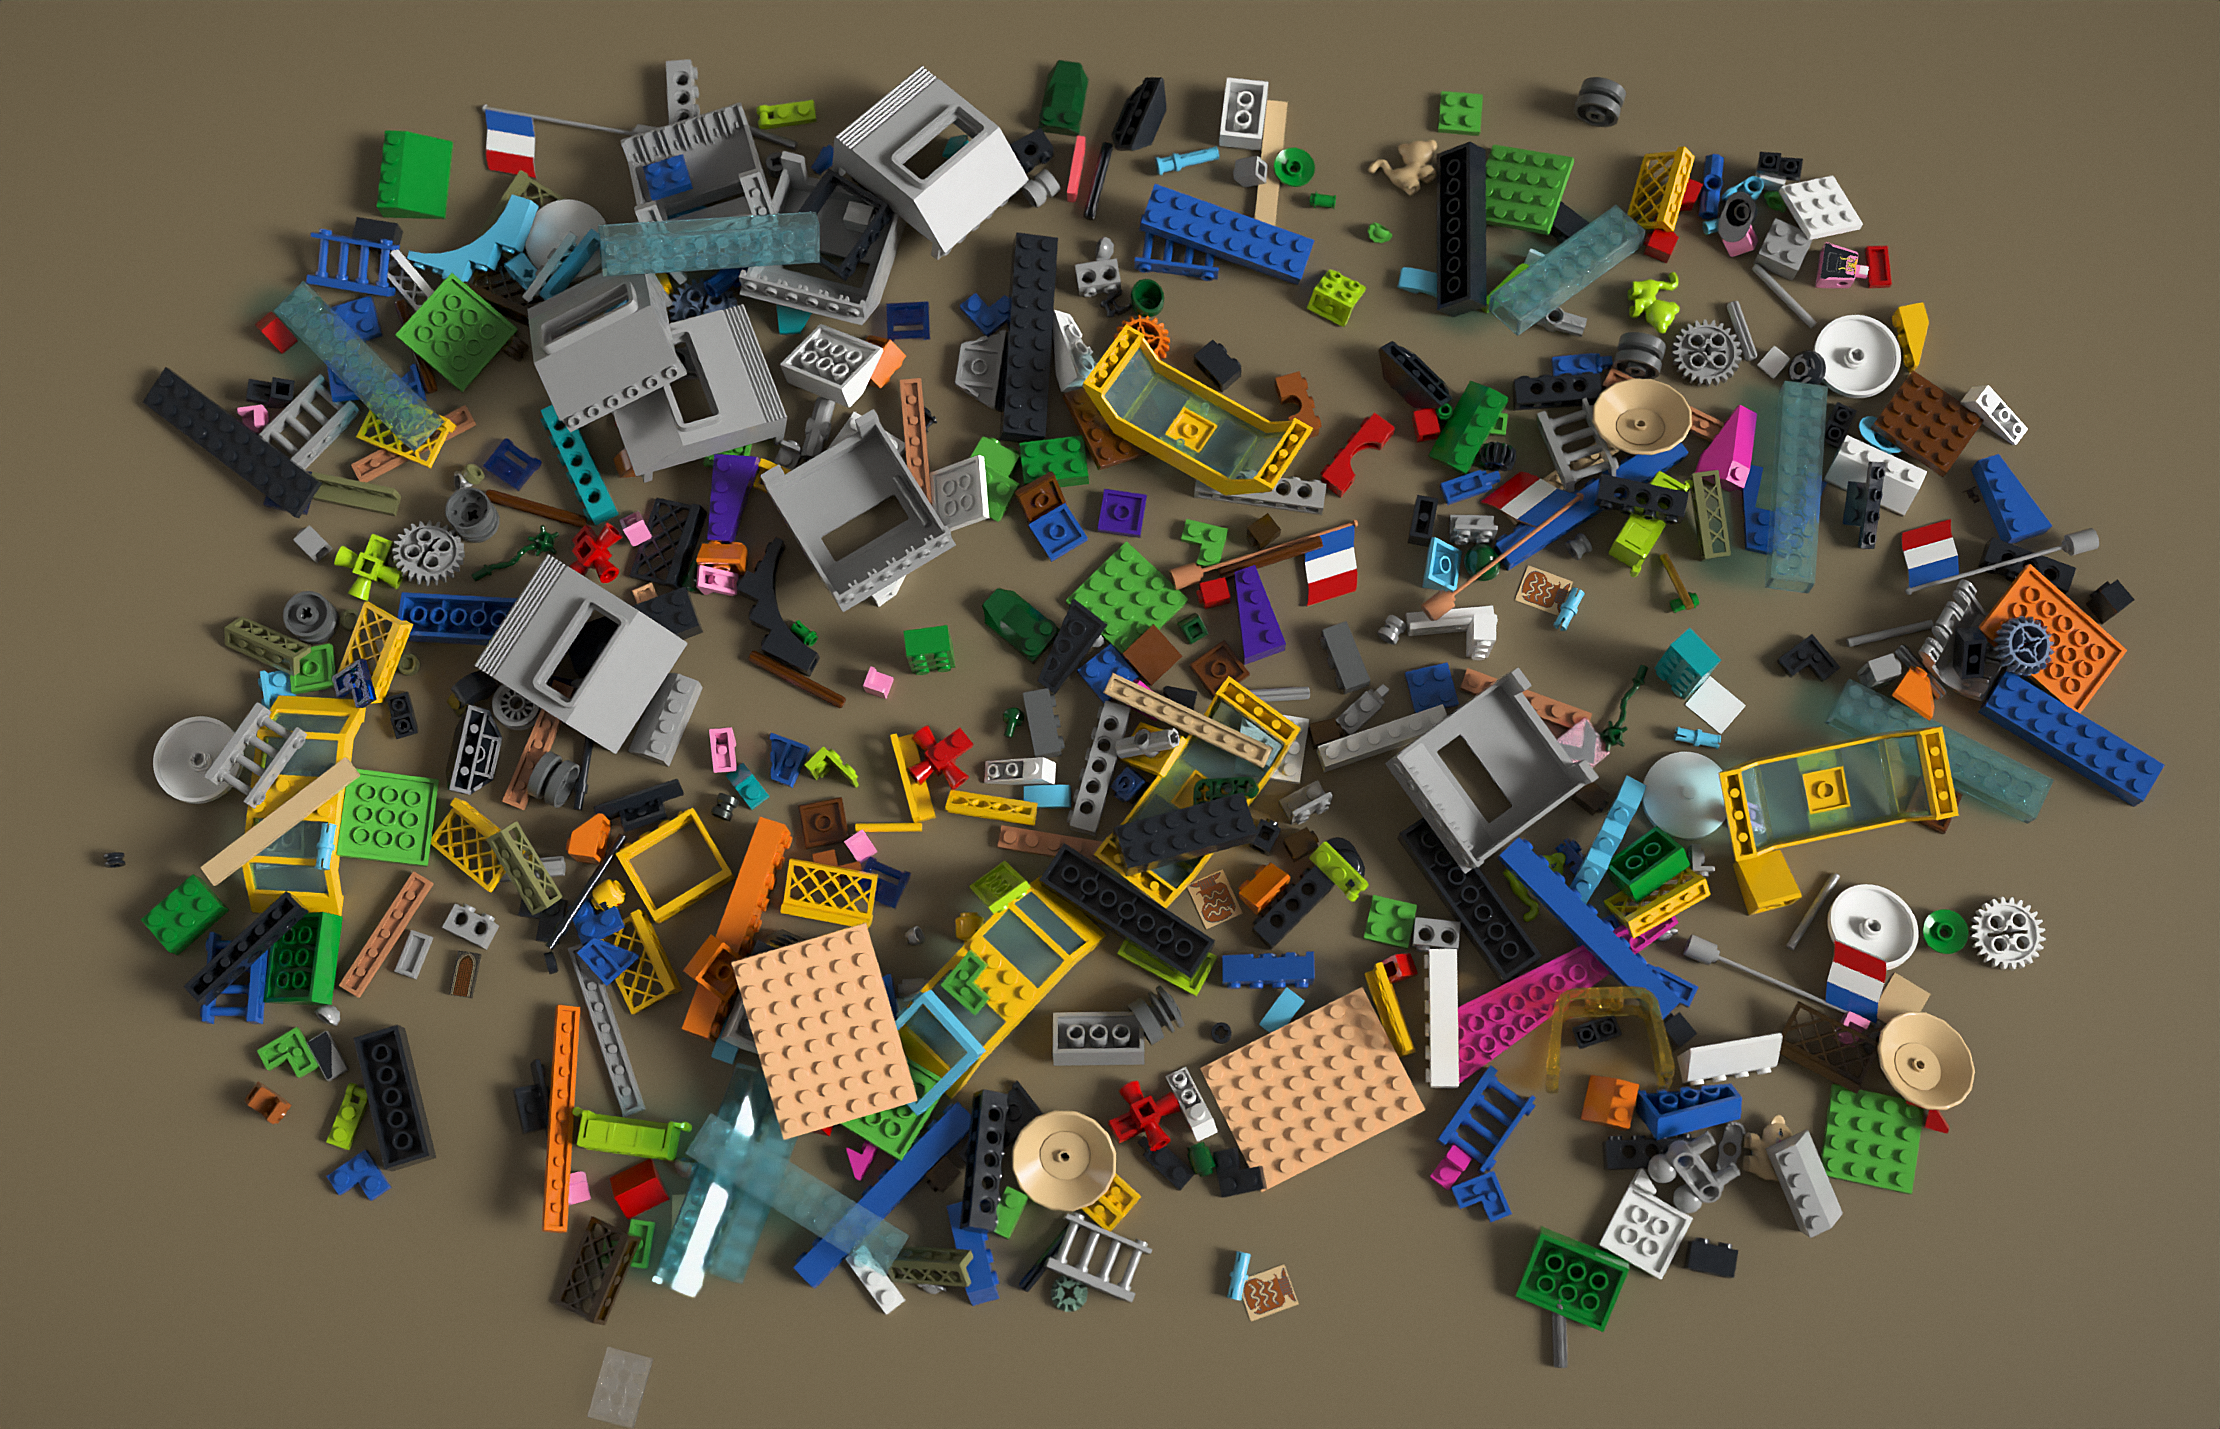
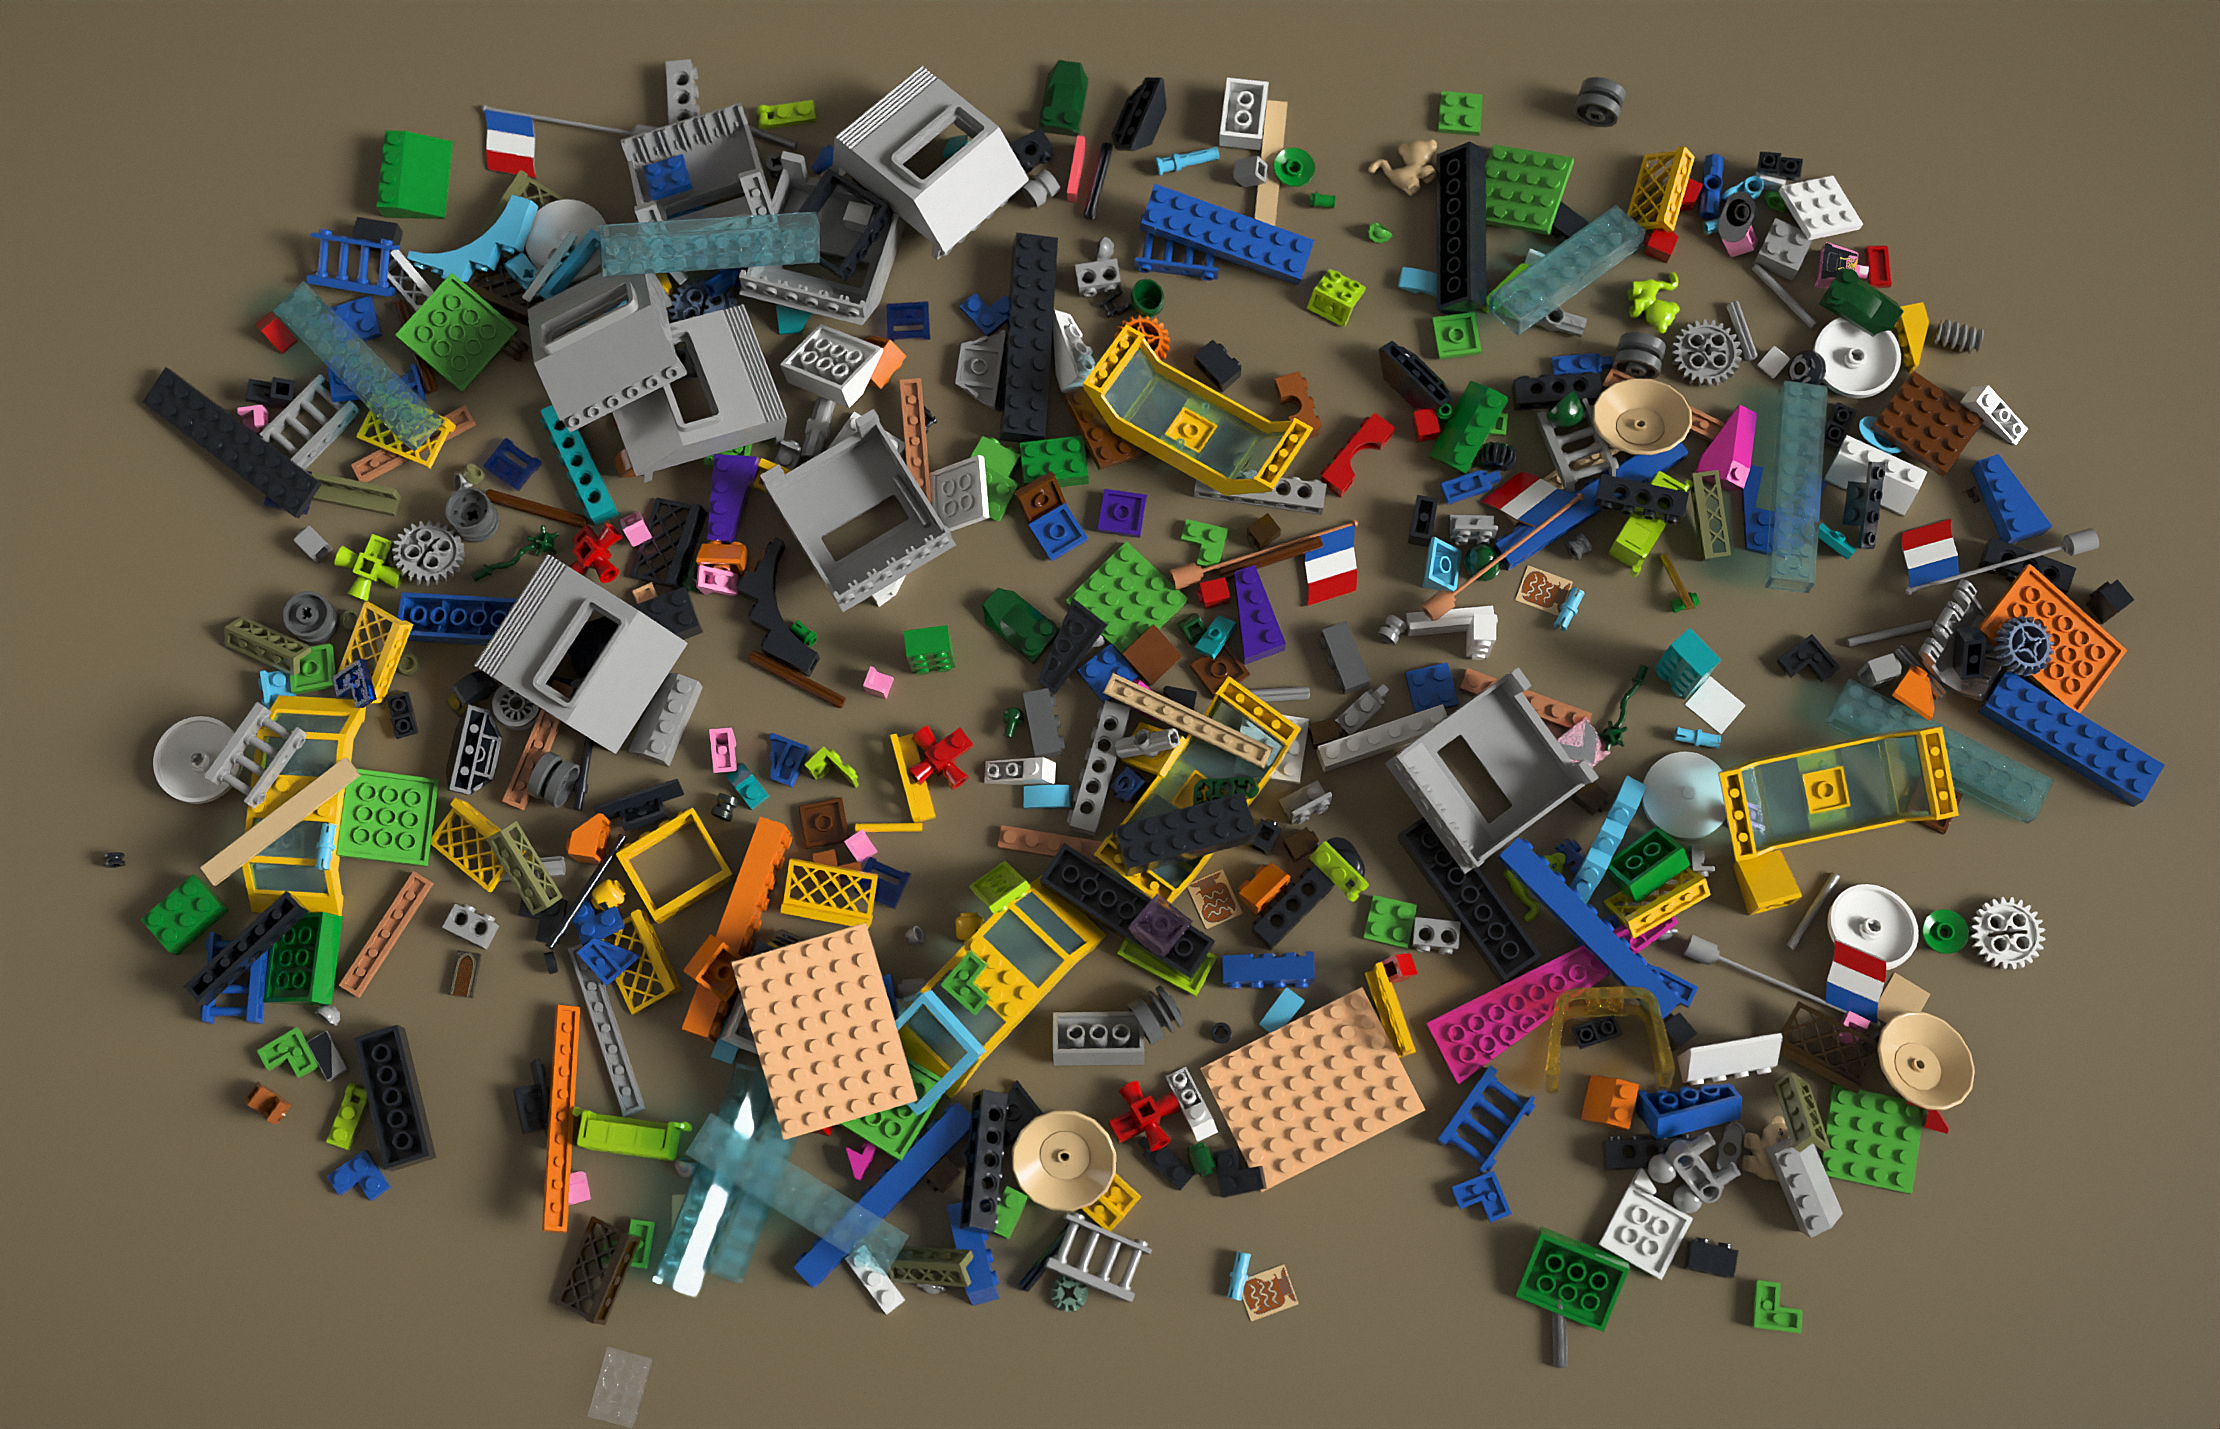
(413, 954): light grey tile -> none
(639, 1189): red slope -> none
(992, 807): yellow fence -> none
(1159, 925): none -> clear purple slope
(1216, 636): none -> teal plate
(1442, 1018): white brick -> none
(1450, 1167): dark pink slope -> none
(1456, 336): none -> bright green plate
(1566, 411): none -> dark green hat
(1768, 1313): none -> bright green plate
(1800, 1113): none -> olive fence
(1836, 541): none -> teal plate
(1860, 303): none -> dark green slope
(1960, 336): none -> light grey piece

